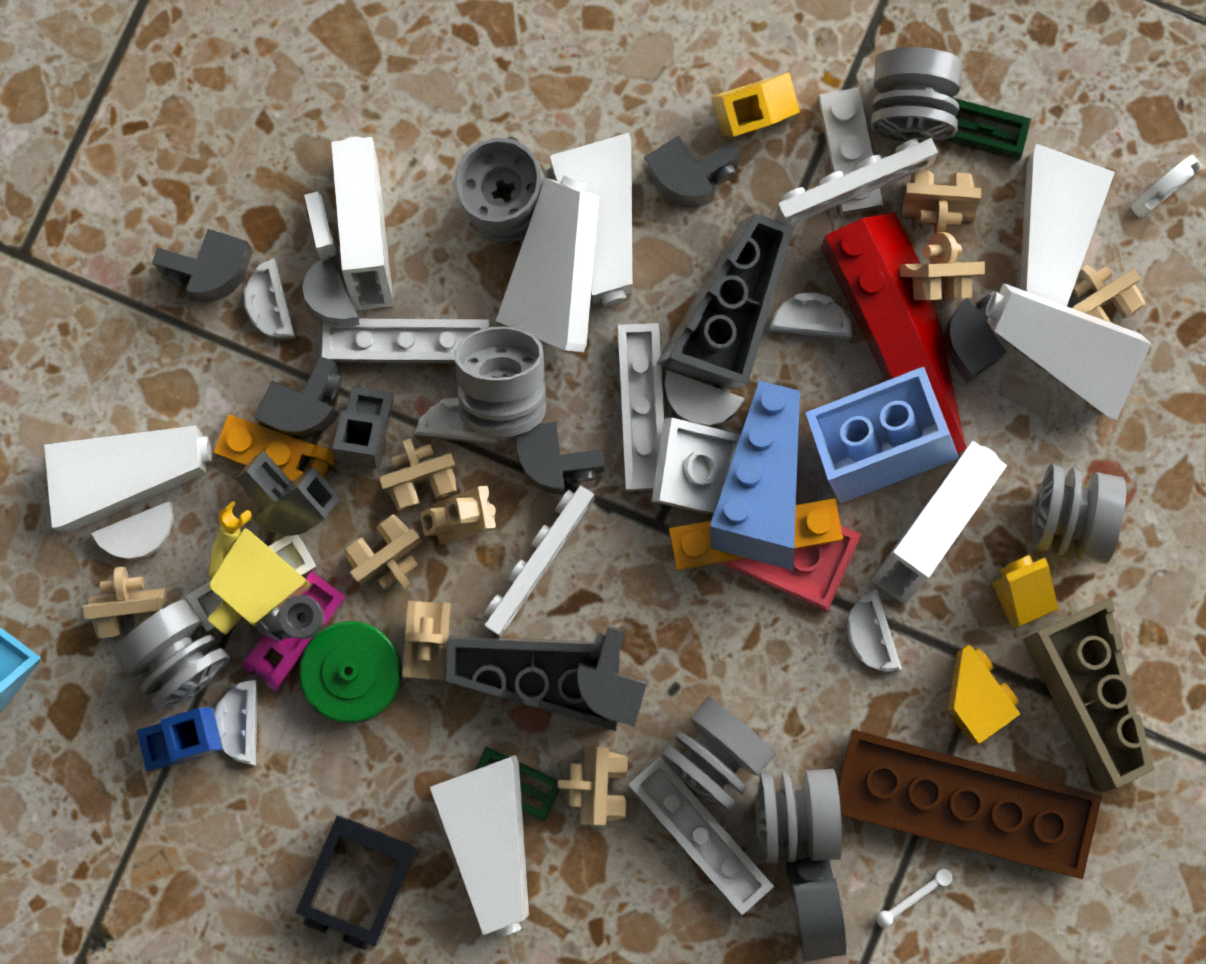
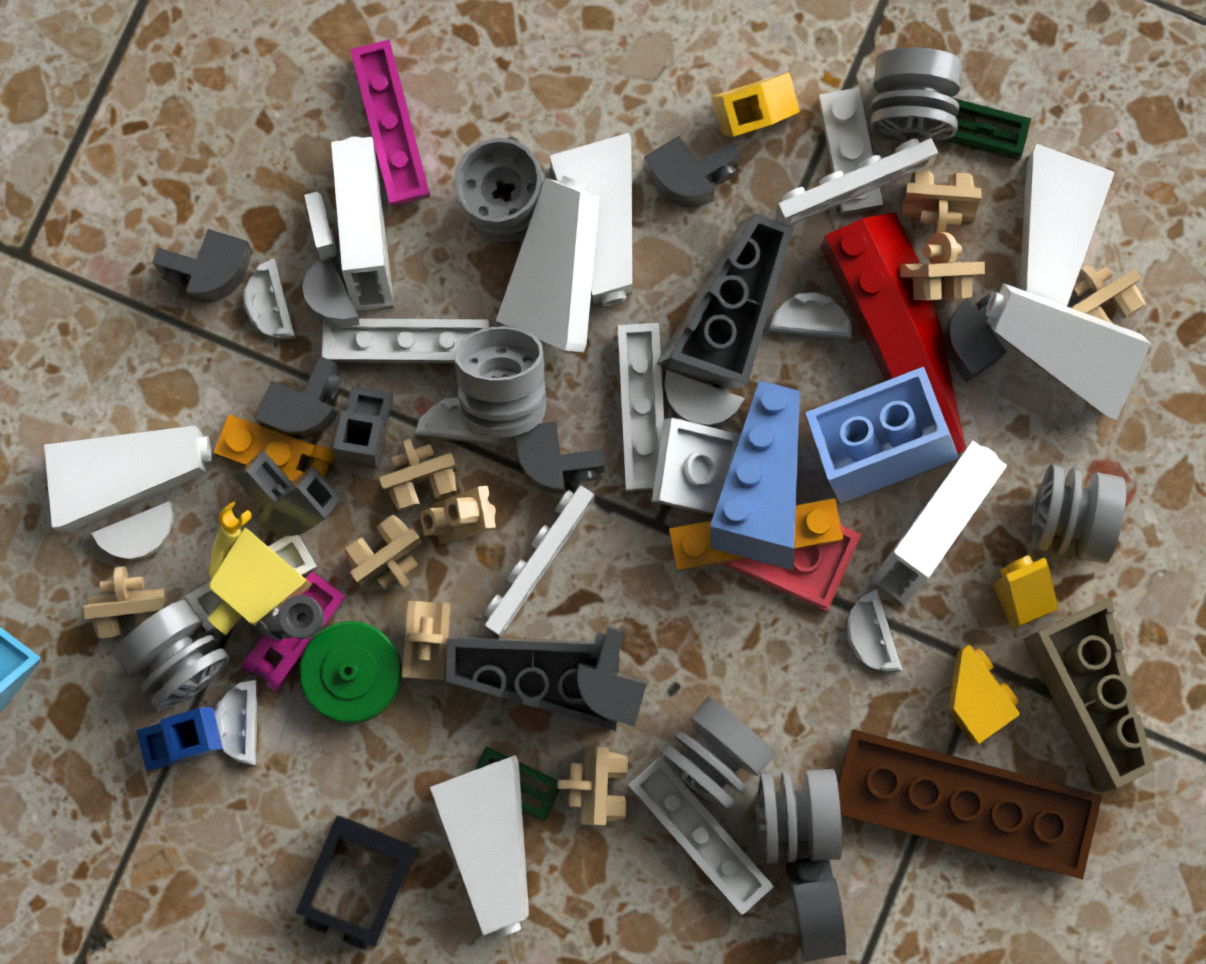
(390, 123): none -> dark pink plate
(941, 878): white hinge -> none
(1166, 186): white tile -> none

